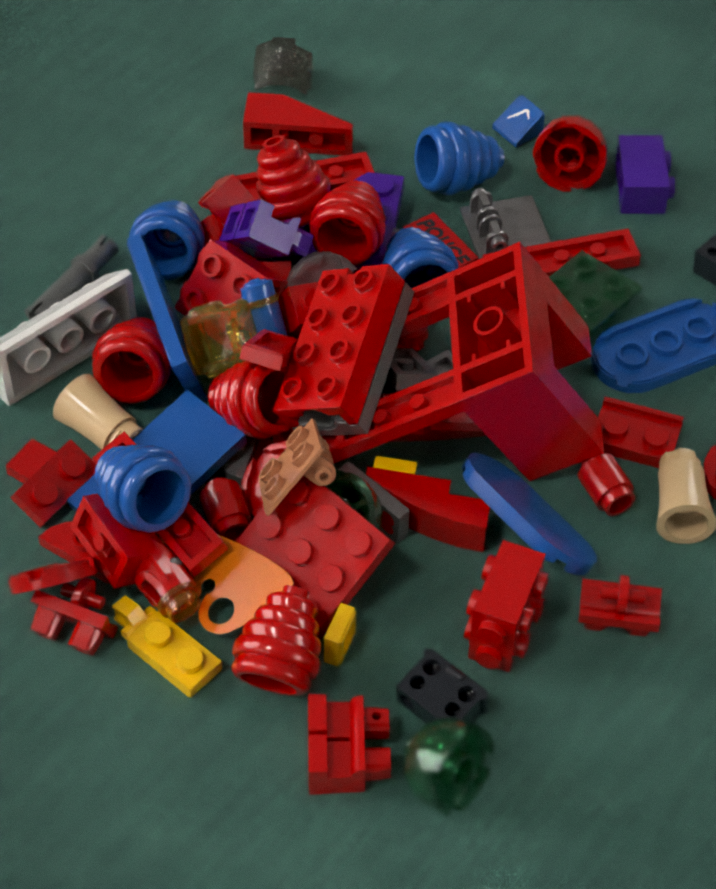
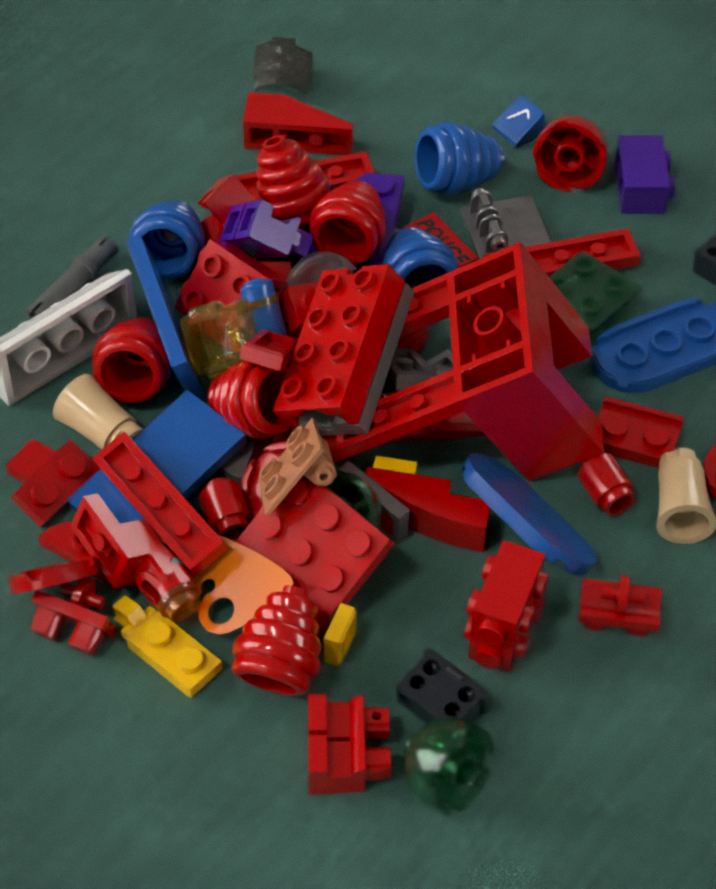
(143, 486): blue piece -> none

